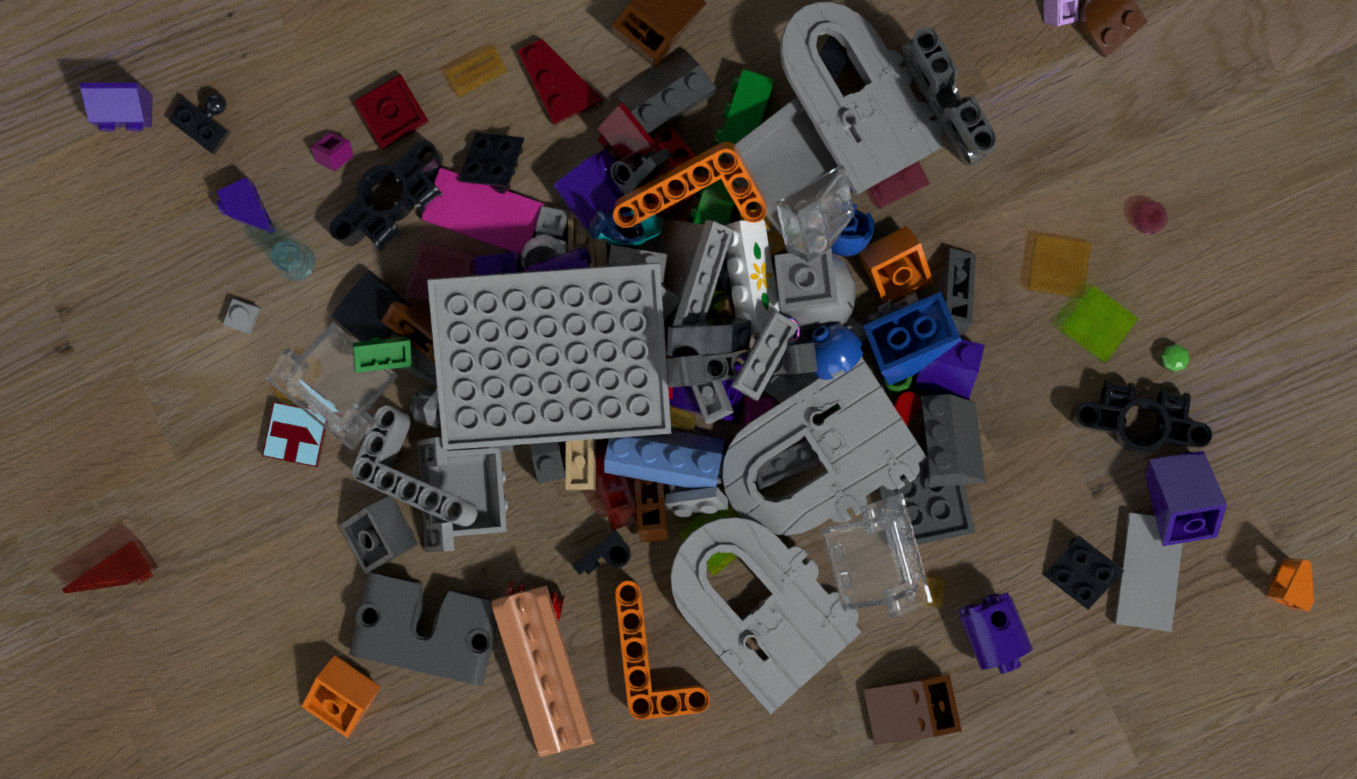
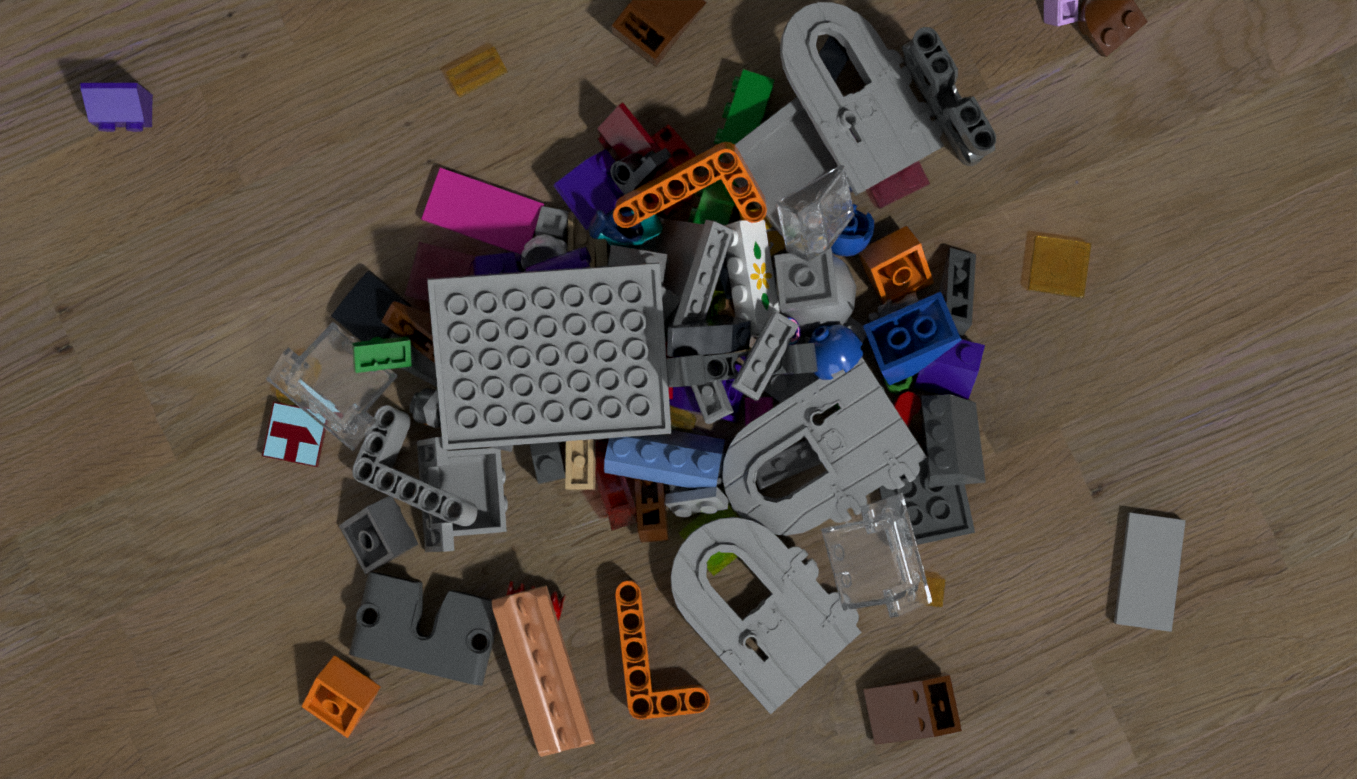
(124, 567): clear red slope -> none
(200, 123): black plate -> none
(241, 316): light grey plate -> none
(244, 205): dark purple slope -> none
(299, 266): clear light blue plant -> none
(332, 151): magenta slope -> none
(391, 111): dark red tile -> none
(417, 190): black piece -> none
(492, 160): black hinge -> none
(557, 83): dark red wing -> none
(590, 560): black plate -> none
(668, 92): dark grey slope -> none
(995, 632): dark purple cylinder -> none
(1083, 572): black hinge -> none
(1098, 324): clear neon green plate -> none
(1143, 223): clear pink plate -> none
(1172, 418): black piece -> none
(1174, 358): bright green tile -> none
(1185, 498): dark purple slope -> none
(1293, 585): orange tile -> none

